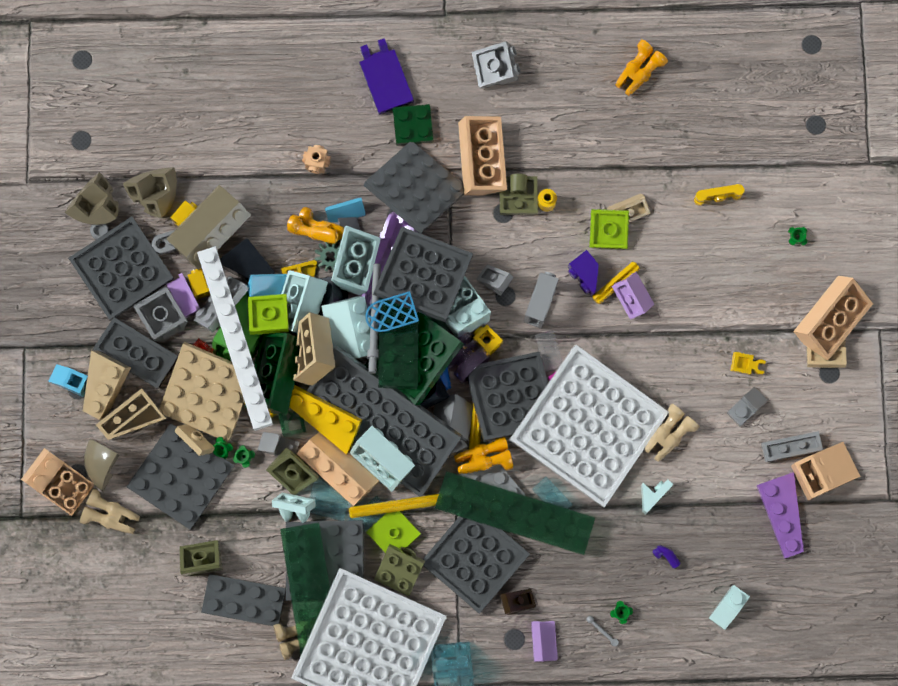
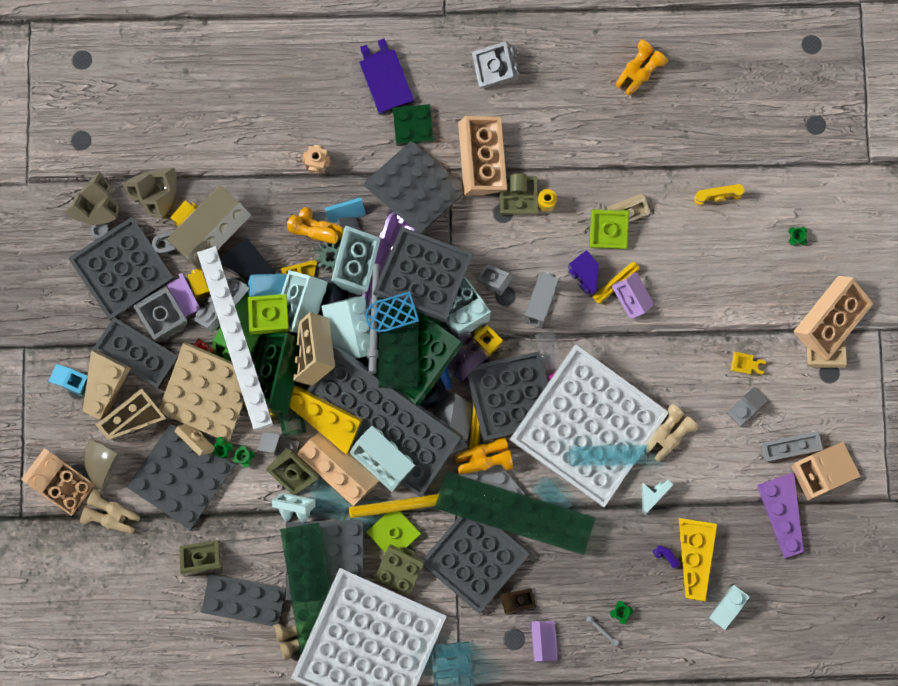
(607, 455): none -> clear light blue plate
(697, 552): none -> yellow wing

